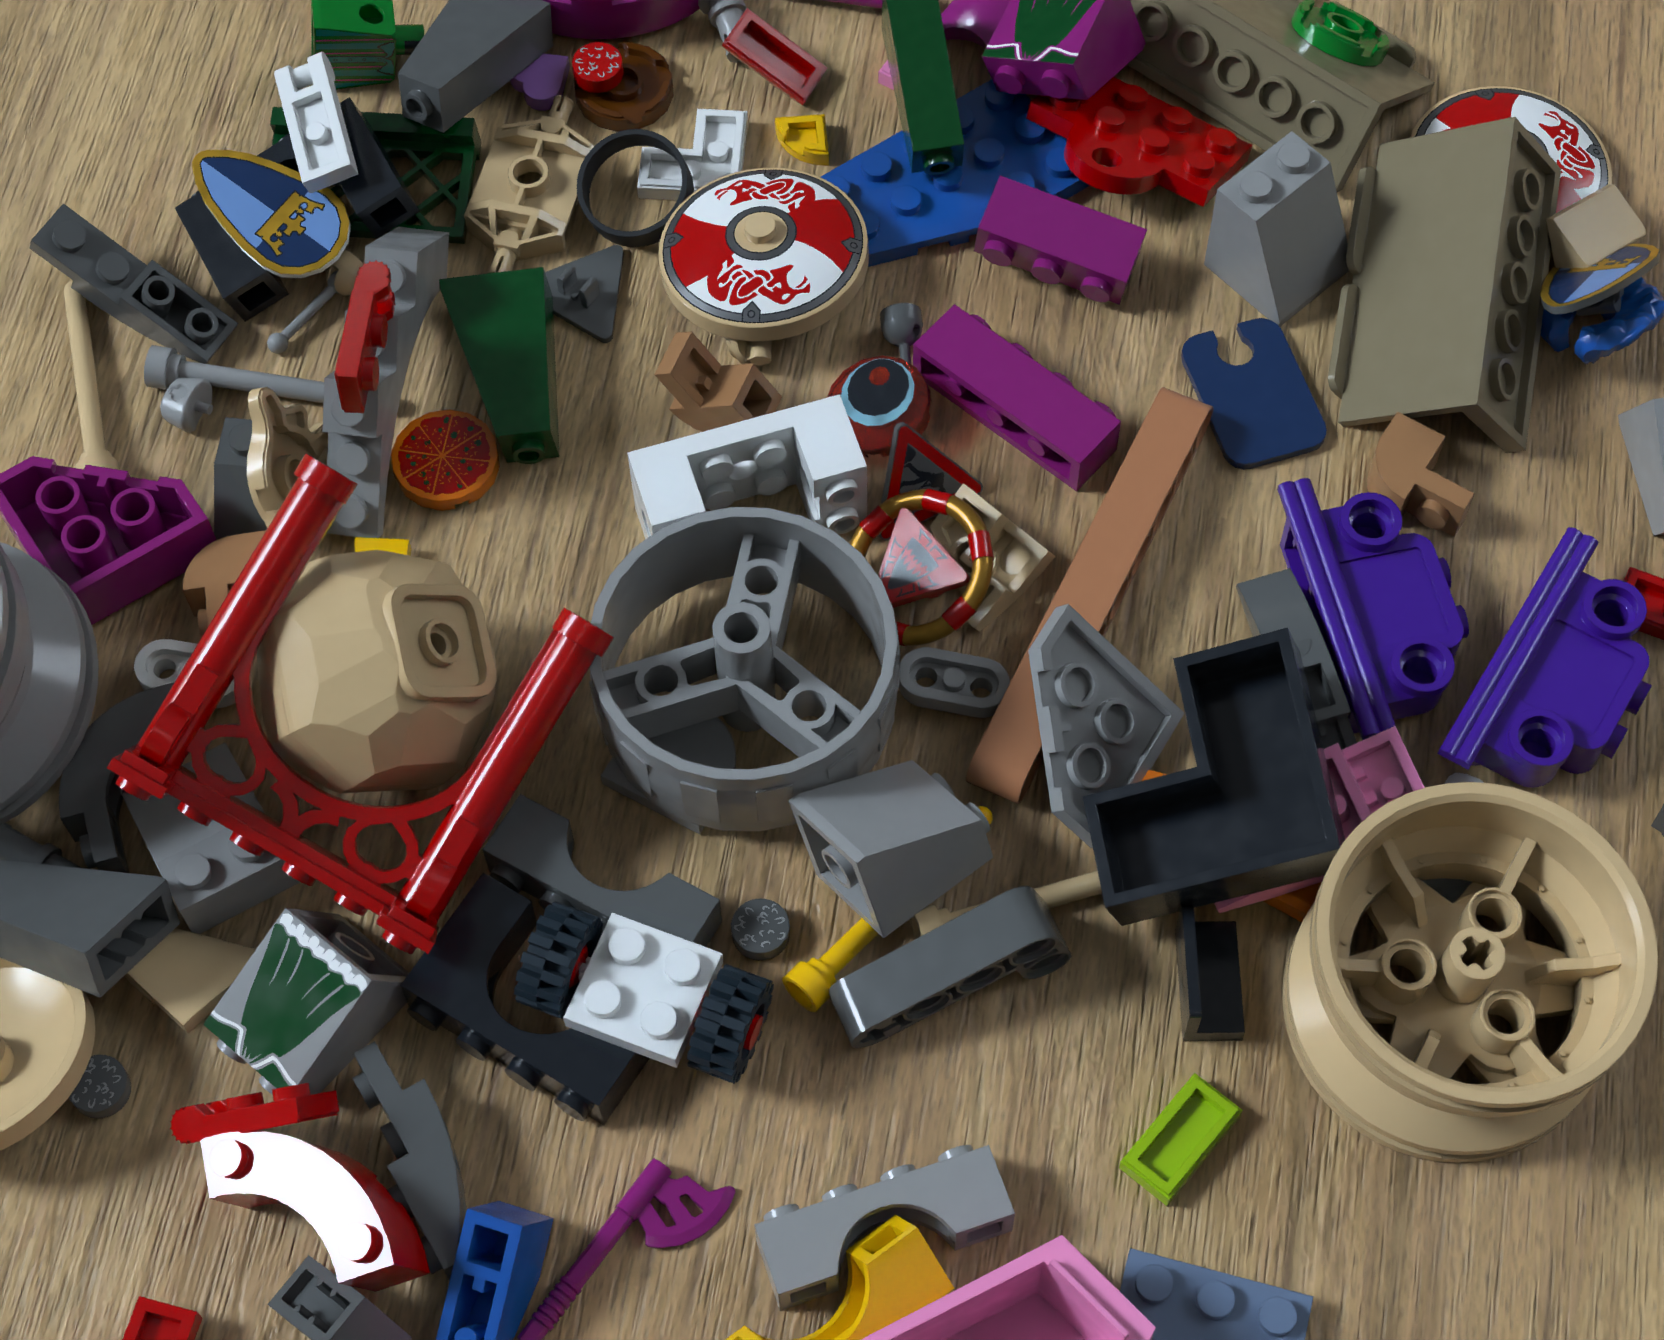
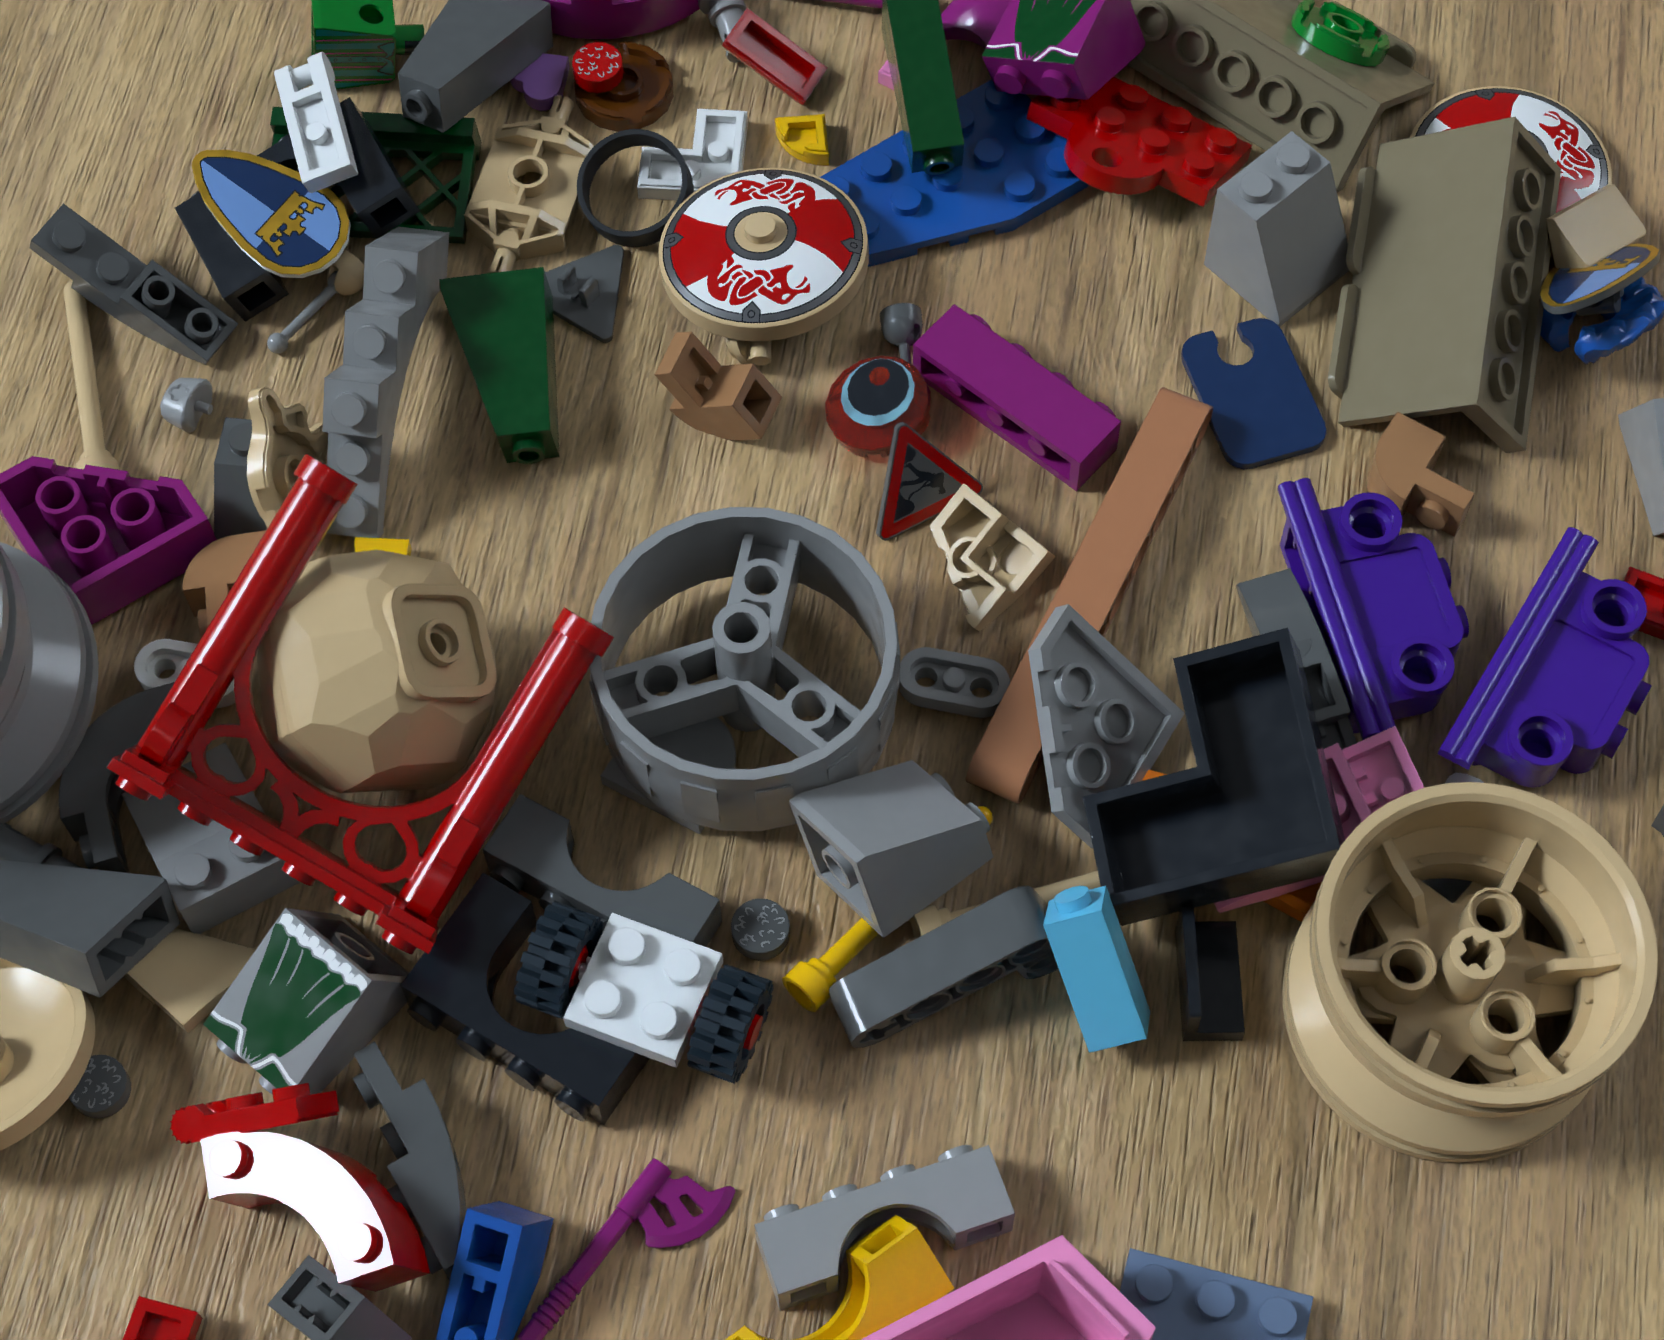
(165, 366): light grey piece -> none
(363, 333): red hinge -> none
(445, 459): tile -> none
(756, 456): white plate -> none
(921, 567): piece -> none
(1059, 240): magenta brick -> none
(1096, 967): none -> medium azure brick
(1180, 1139): lime tile -> none

